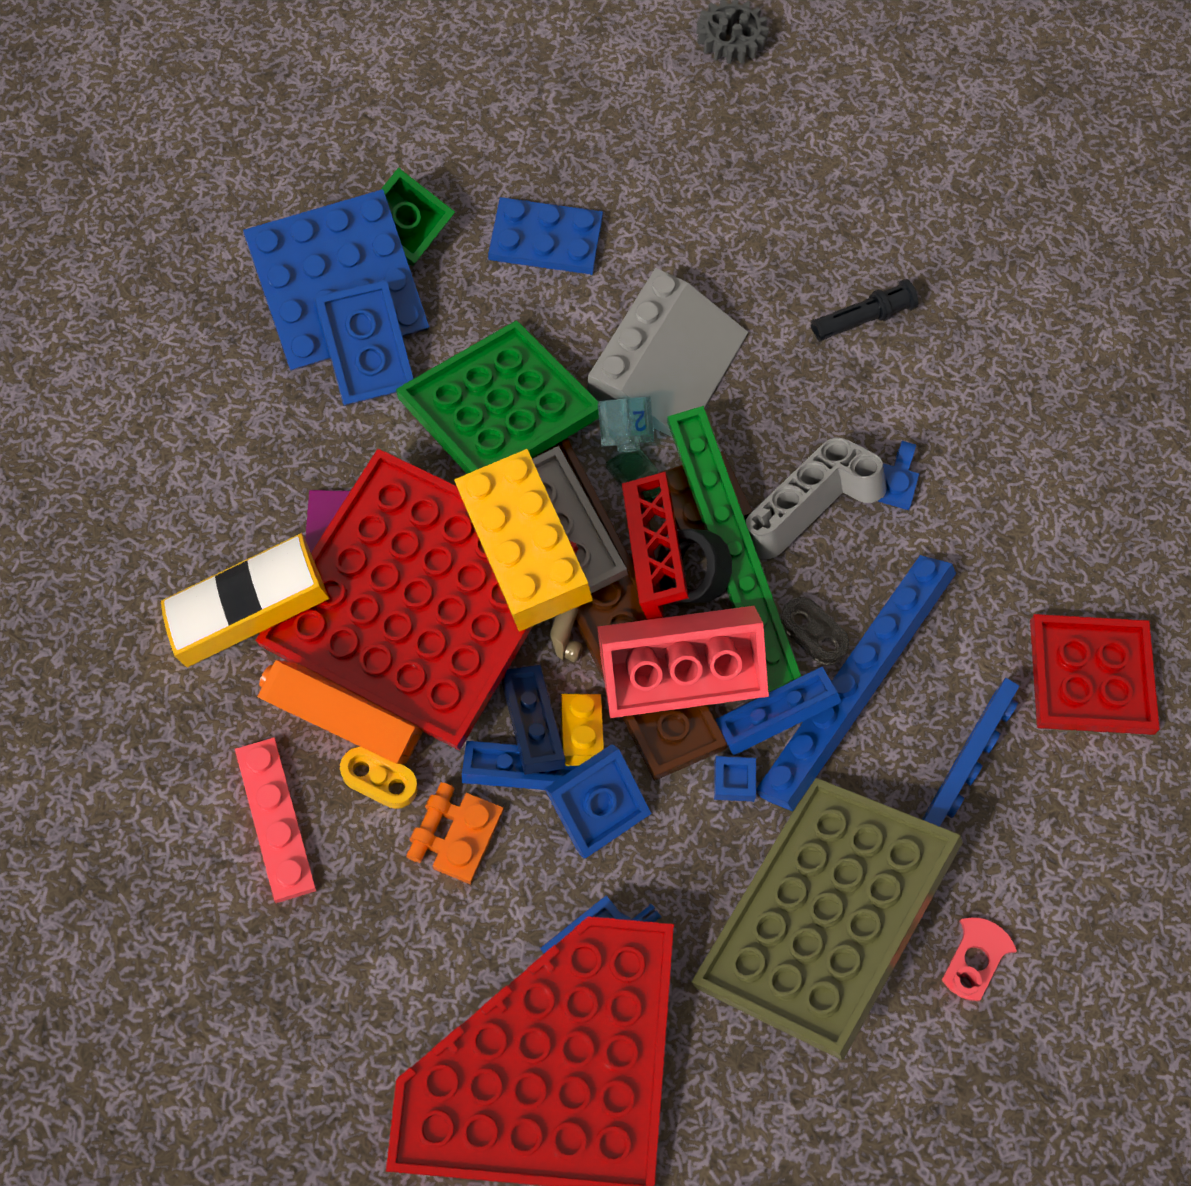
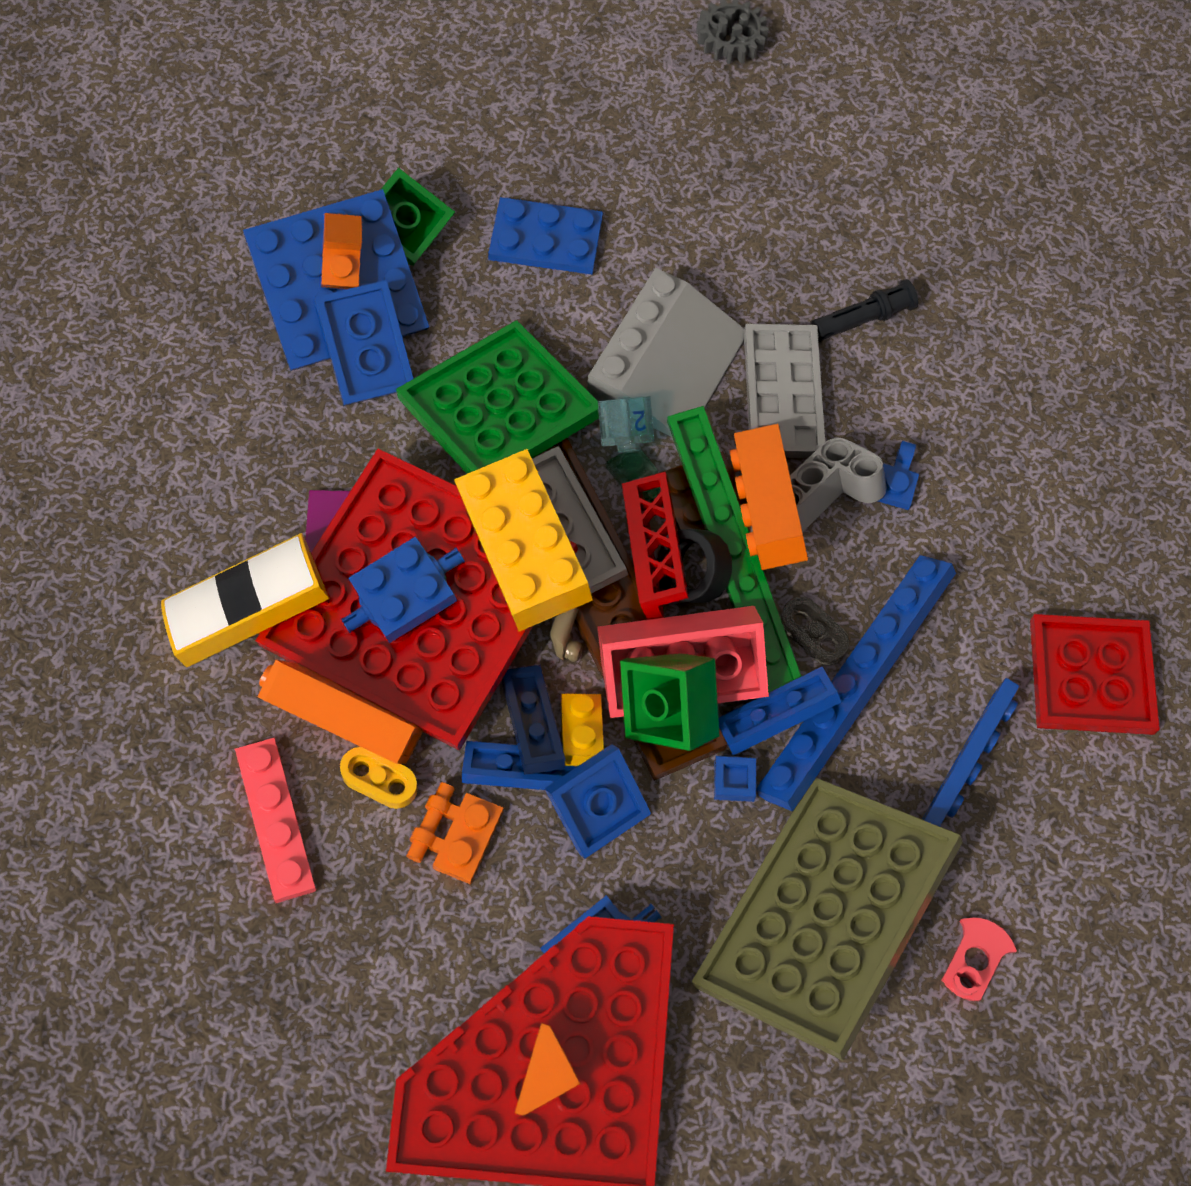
(341, 251): none -> orange slope
(402, 589): none -> blue plate
(547, 1073): none -> orange slope
(670, 700): none -> green slope
(769, 496): none -> orange brick
(785, 384): none -> light grey plate

